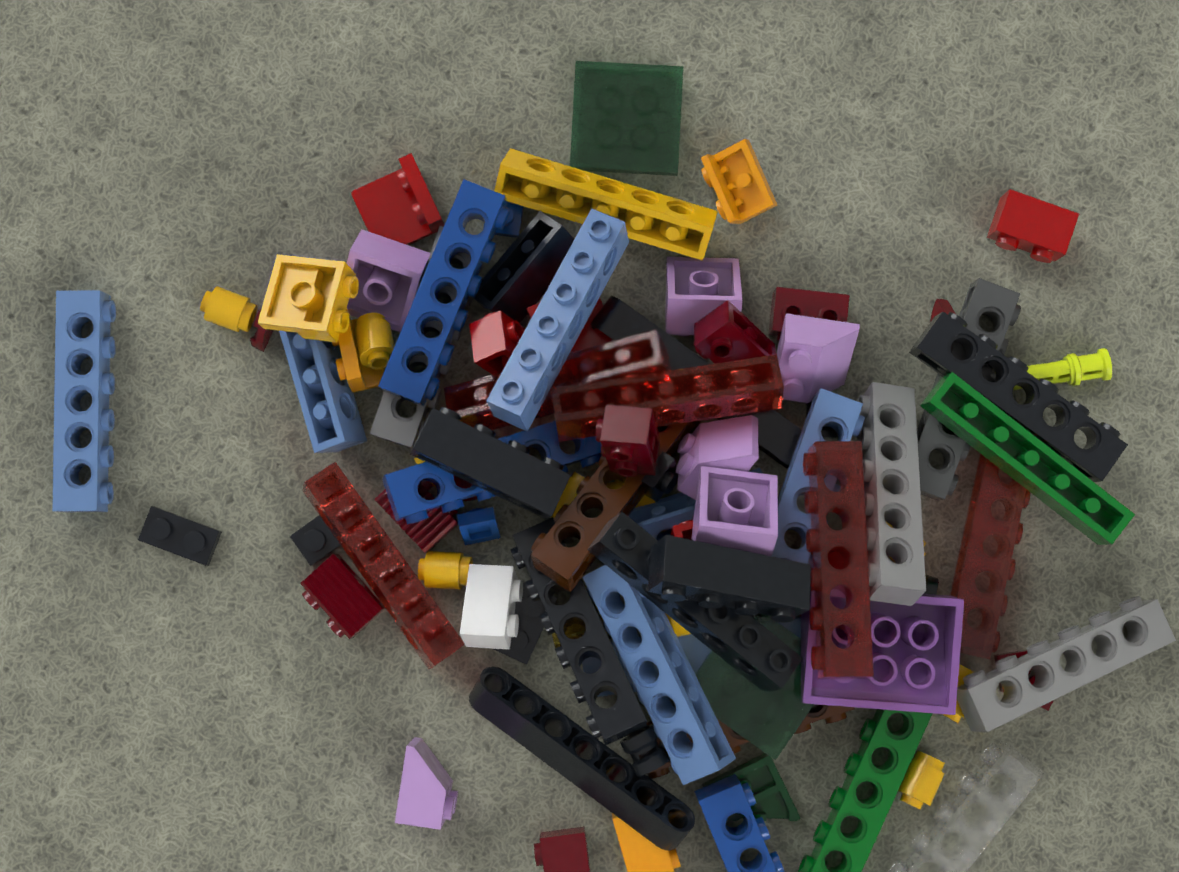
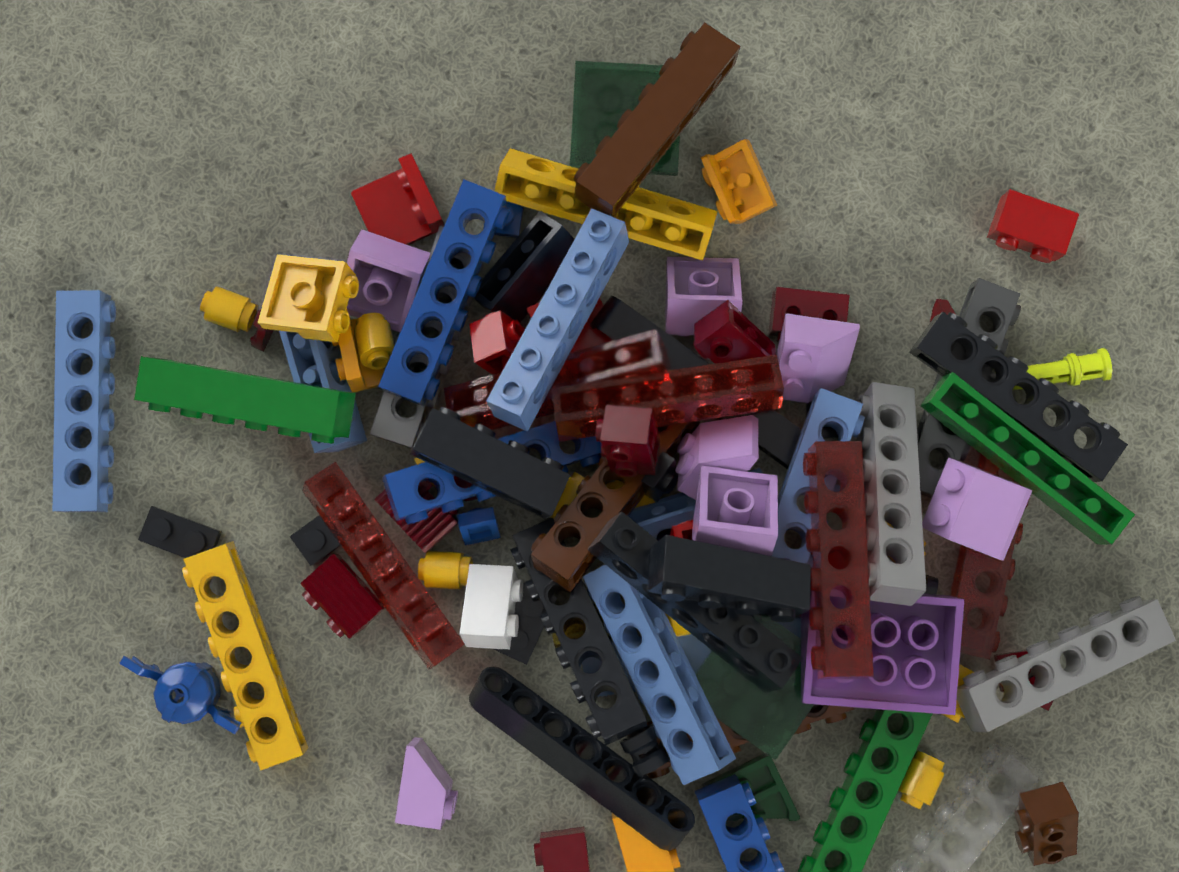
(200, 691): none -> blue helmet
(245, 397): none -> green brick
(264, 669): none -> yellow brick
(656, 121): none -> reddish brown brick
(976, 508): none -> lavender slope
(1047, 824): none -> reddish brown brick

